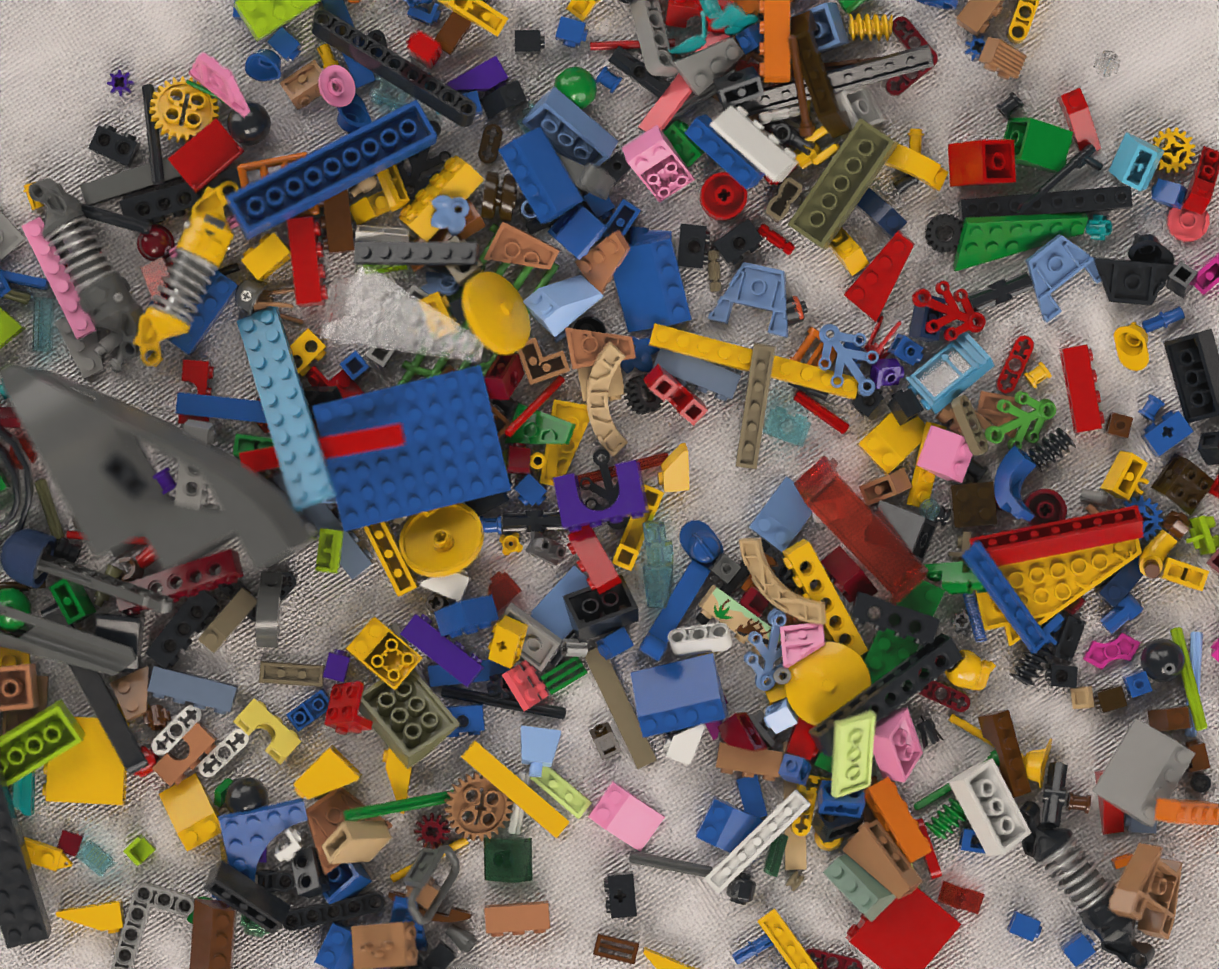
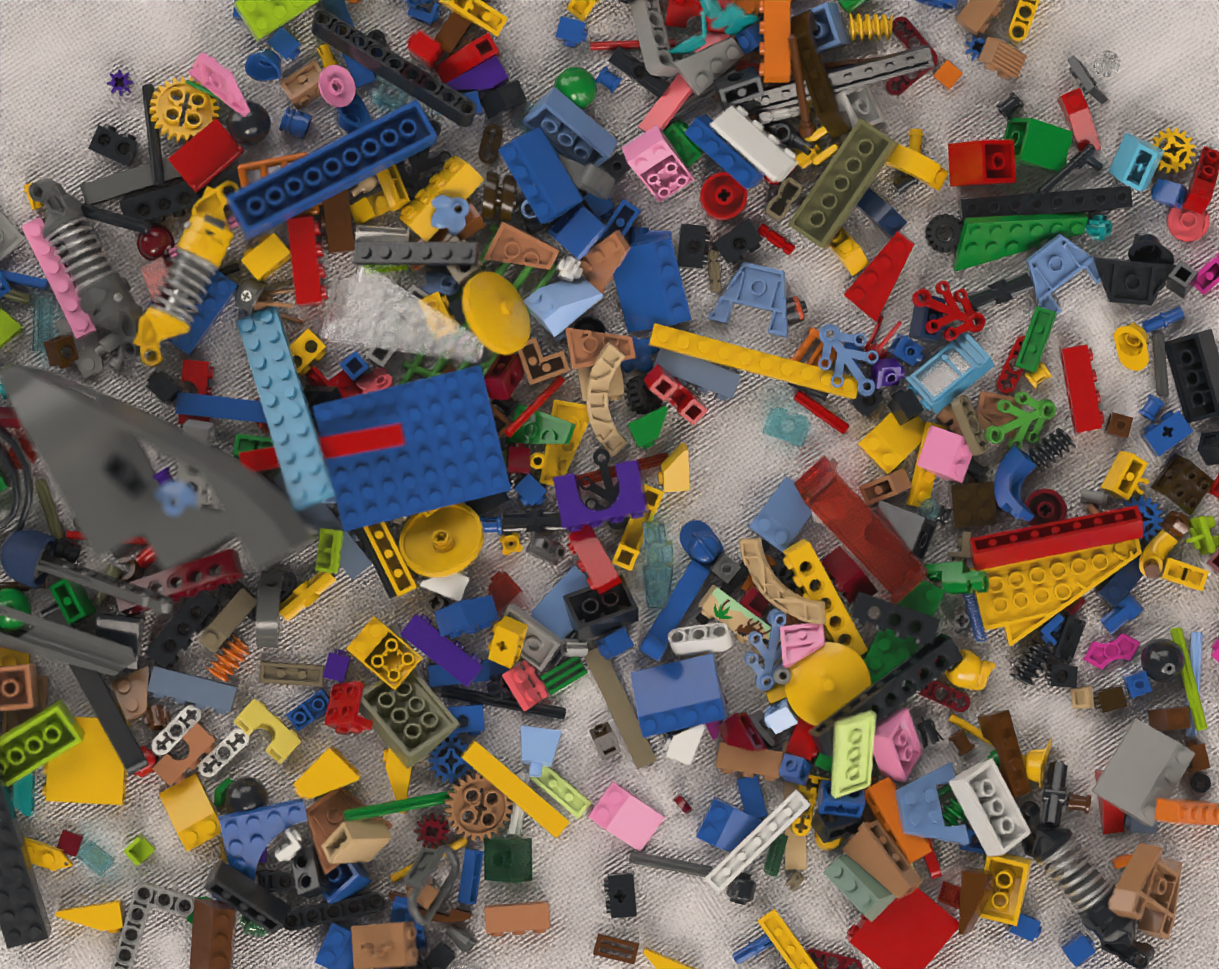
(53, 350): none -> reddish brown brick
(163, 387): none -> black brick
(178, 490): none -> medium blue dish
(229, 658): none -> orange piece
(295, 123): none -> blue piece
(306, 594): none -> yellow piece
(375, 381): none -> coral plate
(377, 564): none -> black bar
(441, 760): none -> blue gear
(467, 58): none -> red slope
(470, 876): none -> blue piece
(529, 42): black brick -> none
(569, 269): none -> white gear
(648, 428): none -> green slope
(682, 803): none -> dark red tile
(755, 405): dark tan plate -> none
(921, 808): none -> medium blue wing
(947, 74): none -> orange tile
(961, 742): none -> reddish brown bush
(976, 890): none -> reddish brown slope
(1005, 597): blue tile -> none
(1011, 879): none -> yellow slope
(1036, 339): none -> green tile
(1088, 83): none -> wing
(1160, 364): none -> dark grey axle

